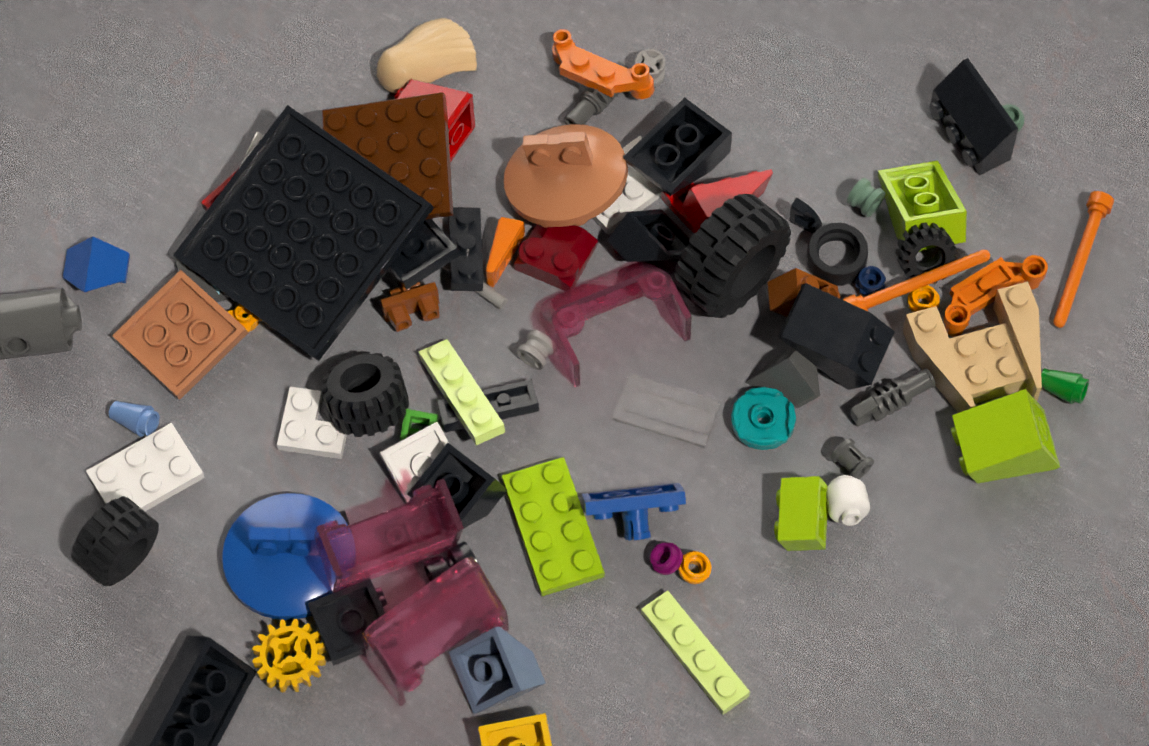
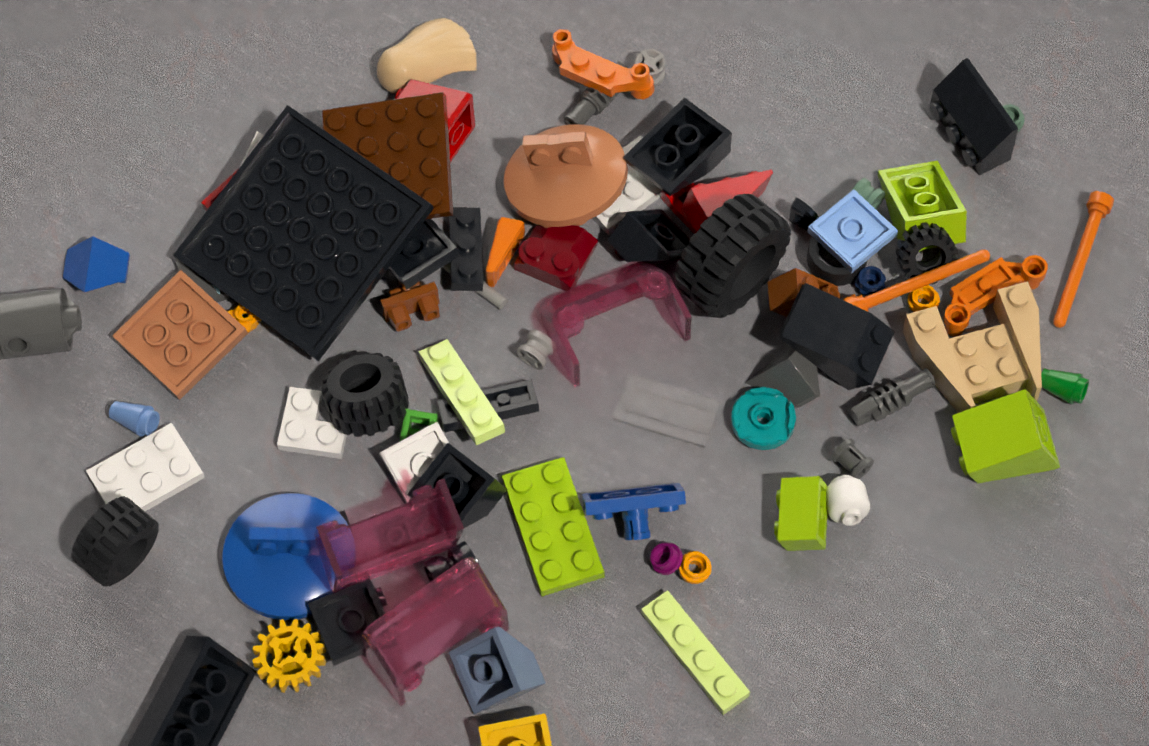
(852, 231): none -> light blue tile

